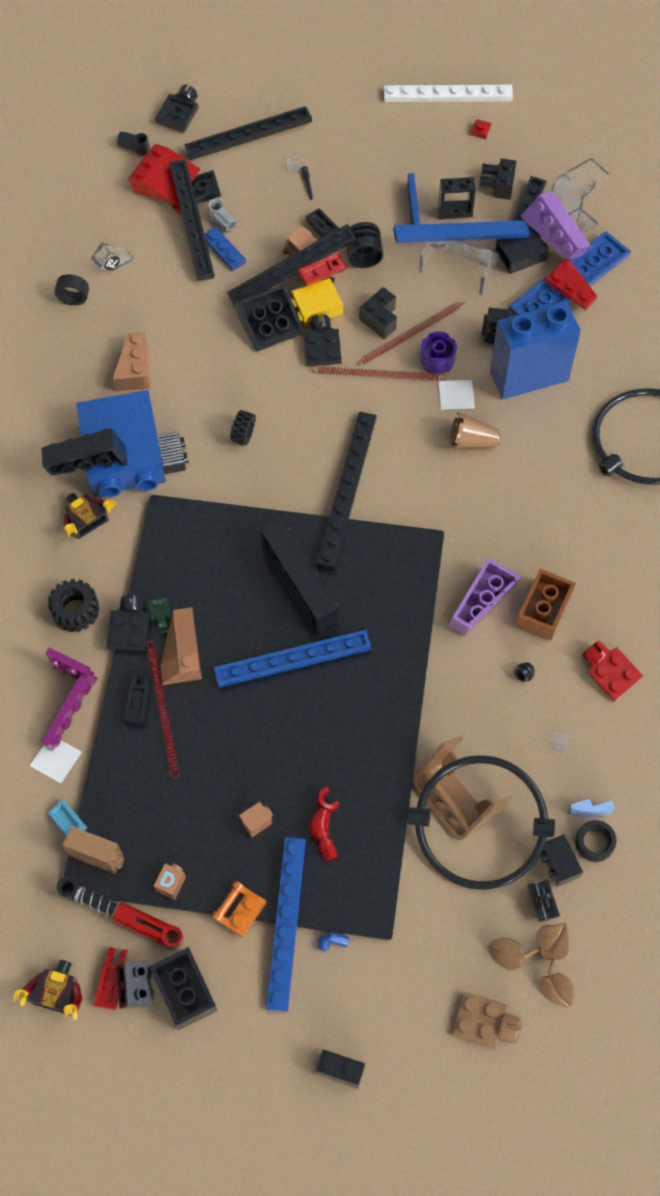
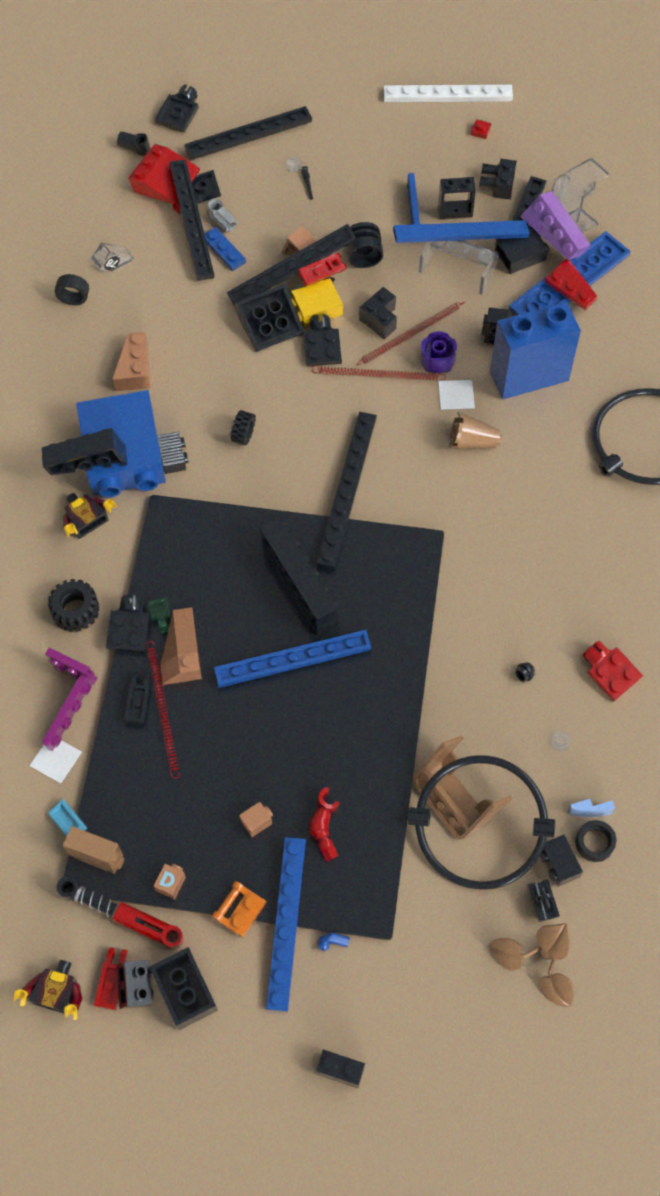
(321, 222): black hinge -> none
(484, 594): medium lavender wedge -> none
(485, 1021): medium nougat plate -> none
(545, 604): dark orange brick -> none

